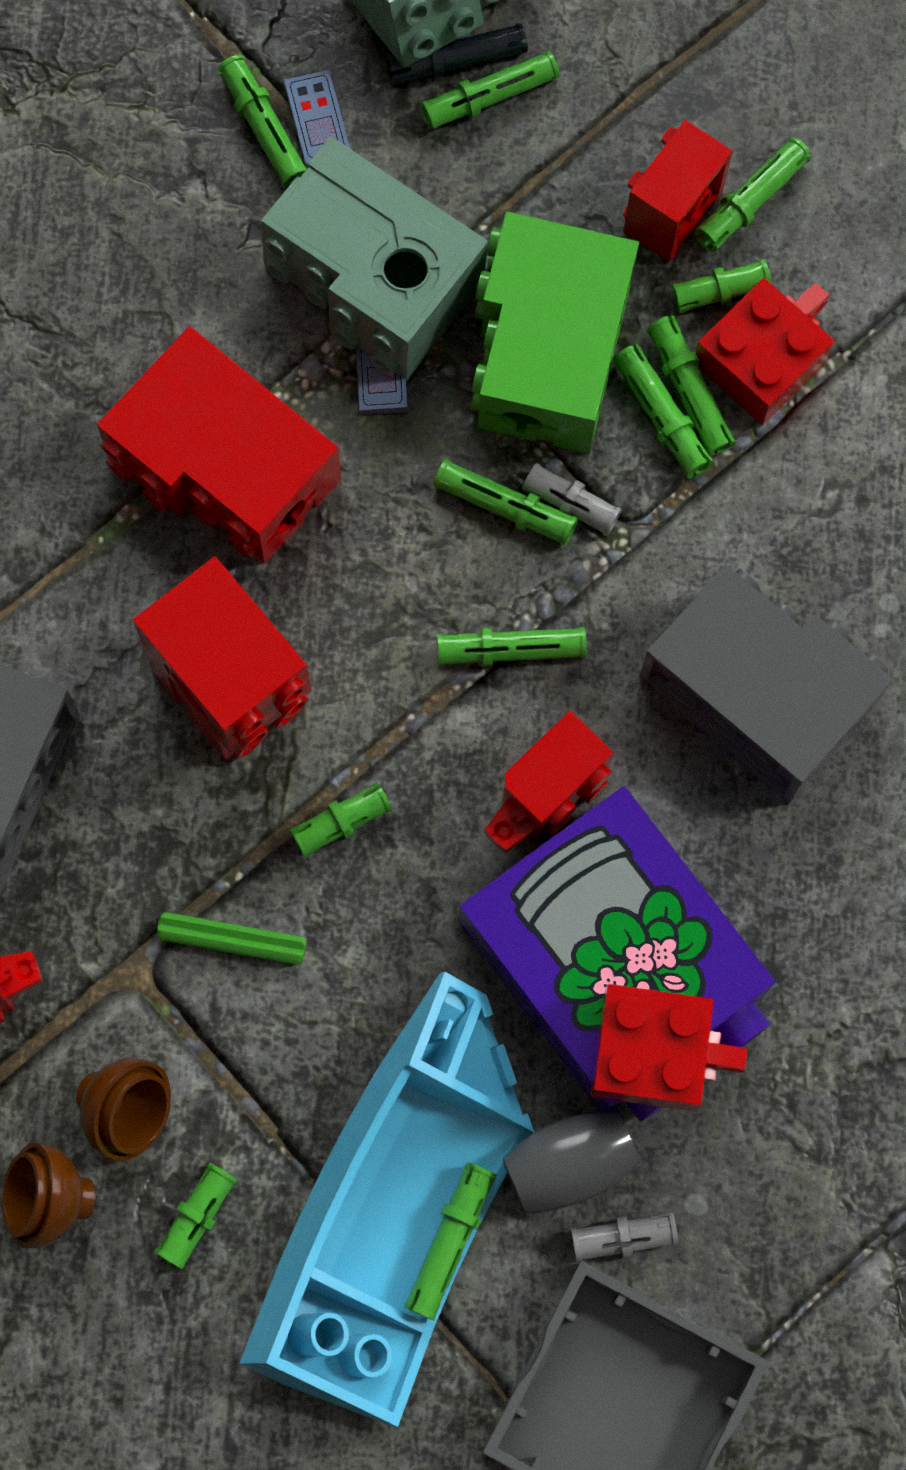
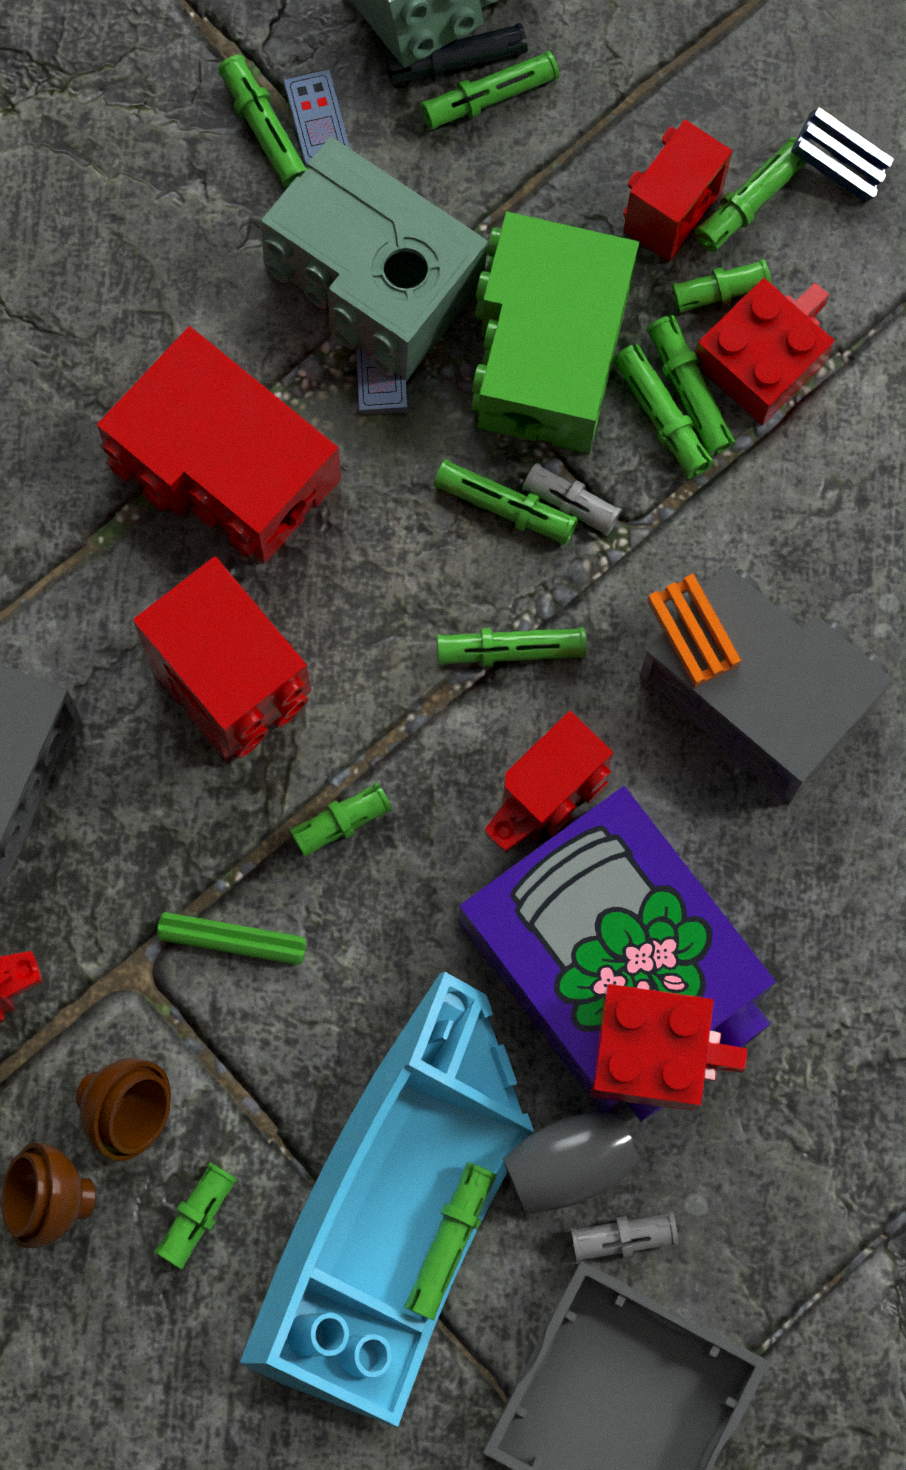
(709, 617): none -> orange tile
(845, 147): none -> tile

